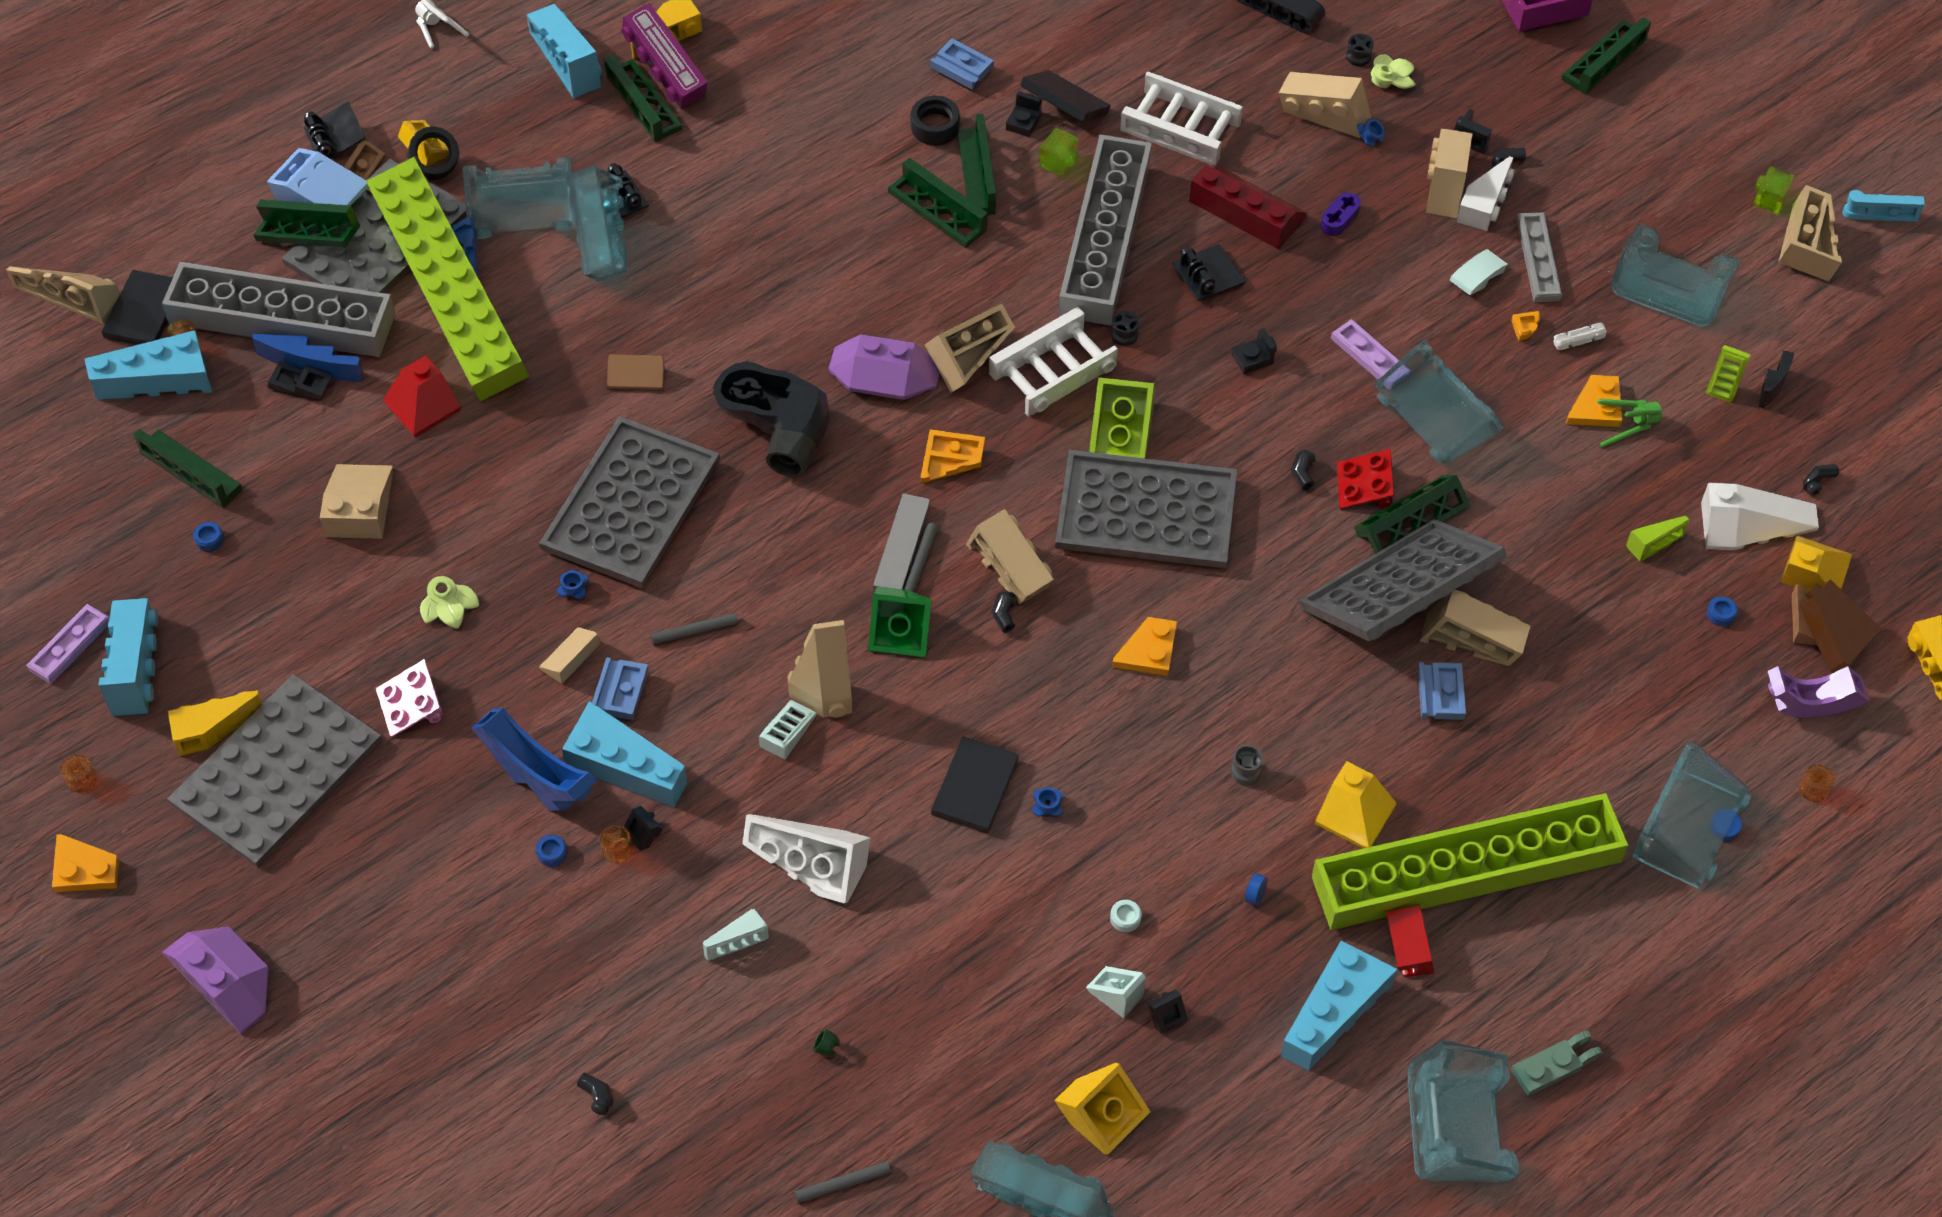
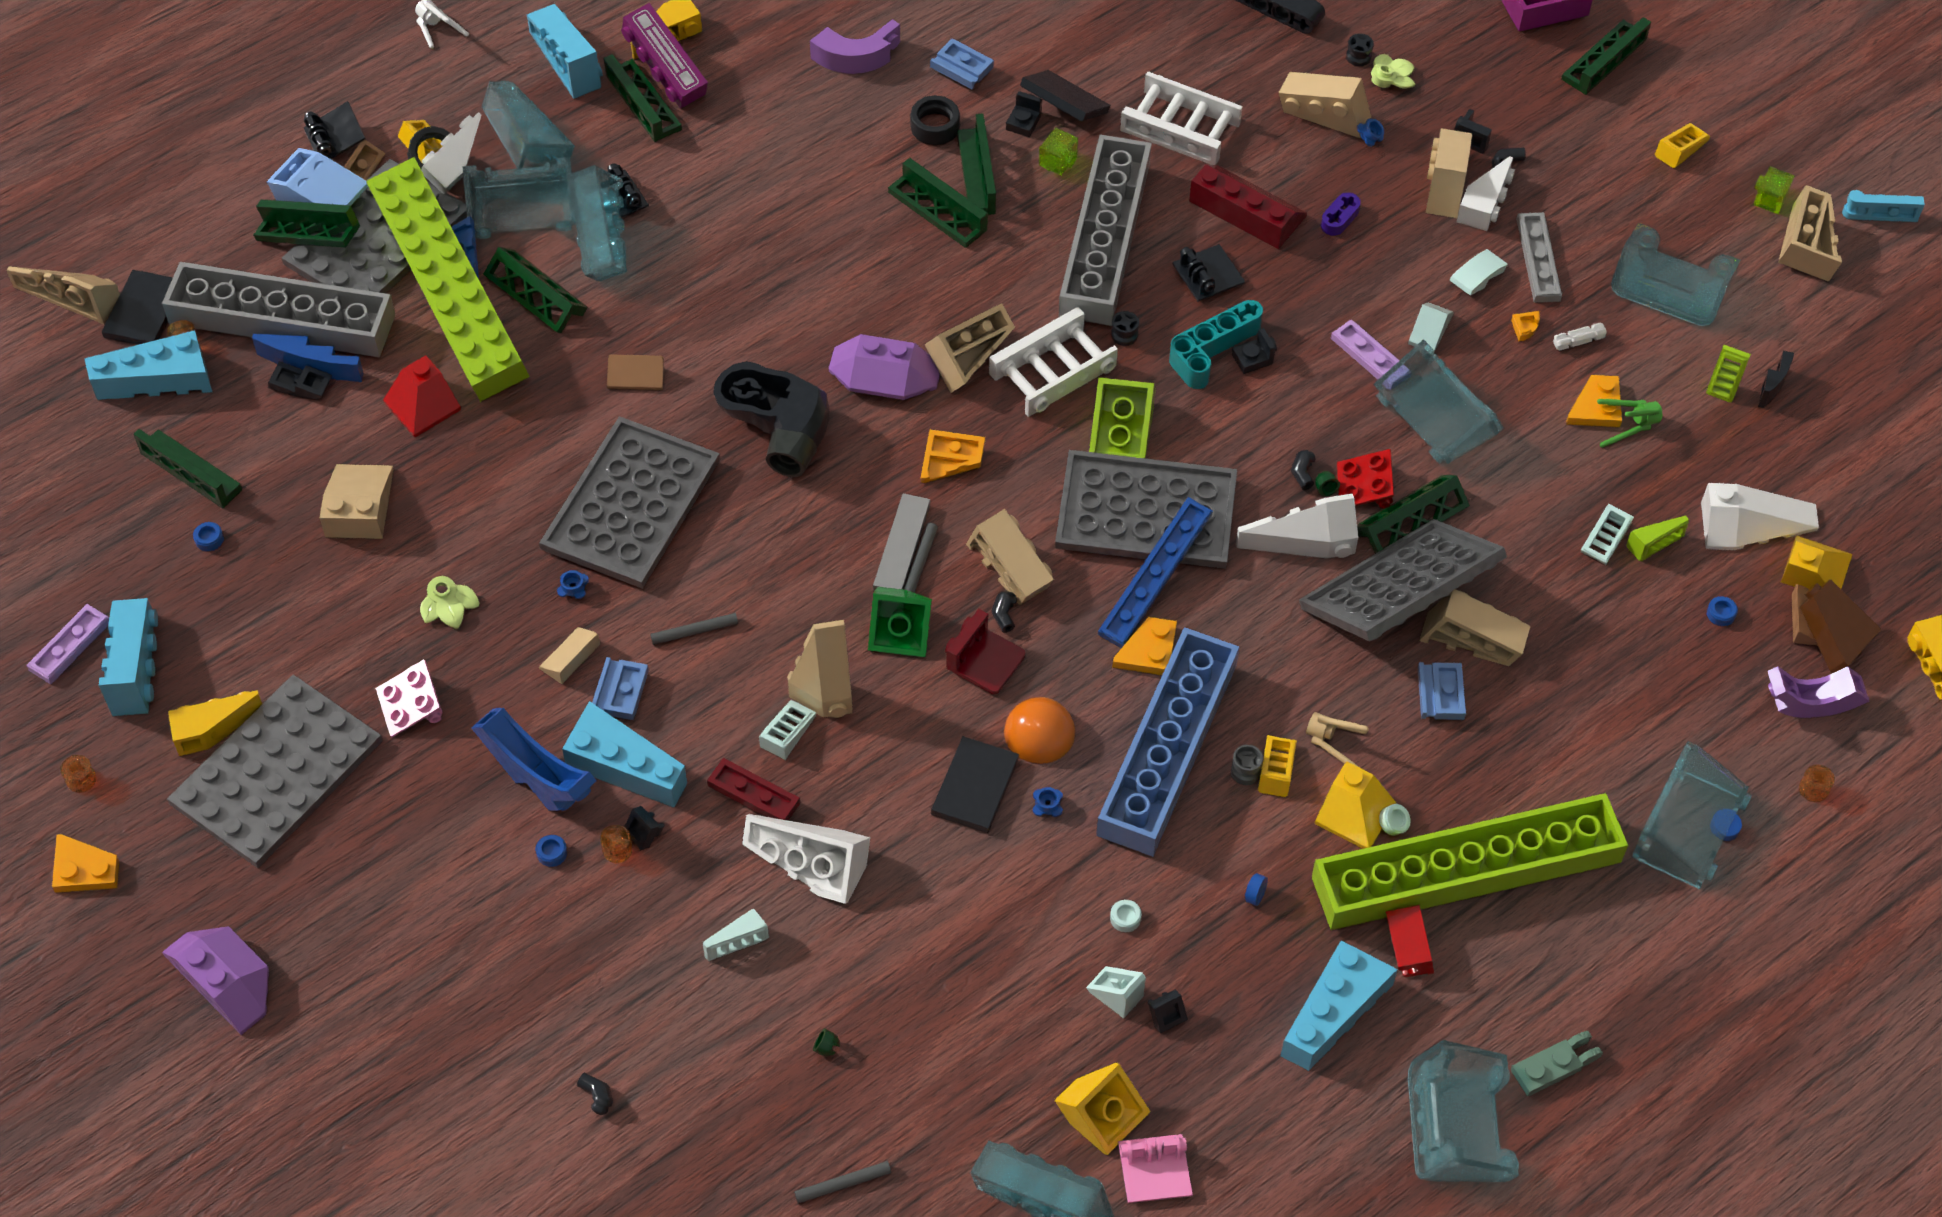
(445, 165): none -> white slope
(523, 127): none -> clear light blue wedge
(540, 281): none -> dark green fence
(753, 791): none -> dark red plate
(855, 55): none -> medium lavender arch
(982, 655): none -> dark red bracket
(1039, 730): none -> orange piece
(1155, 572): none -> blue tile
(1155, 1168): none -> bright pink hinge
(1167, 742): none -> medium blue brick
(1194, 347): none -> teal beam
(1277, 782): none -> yellow slope
(1316, 532): none -> white wedge
(1324, 727): none -> tan plant
(1327, 483): none -> dark green hinge
(1394, 819): none -> light aqua tile
(1430, 325): none -> light aqua slope
(1617, 516): none -> light aqua slope
(1678, 146): none -> yellow slope
(1817, 474): black arm -> none

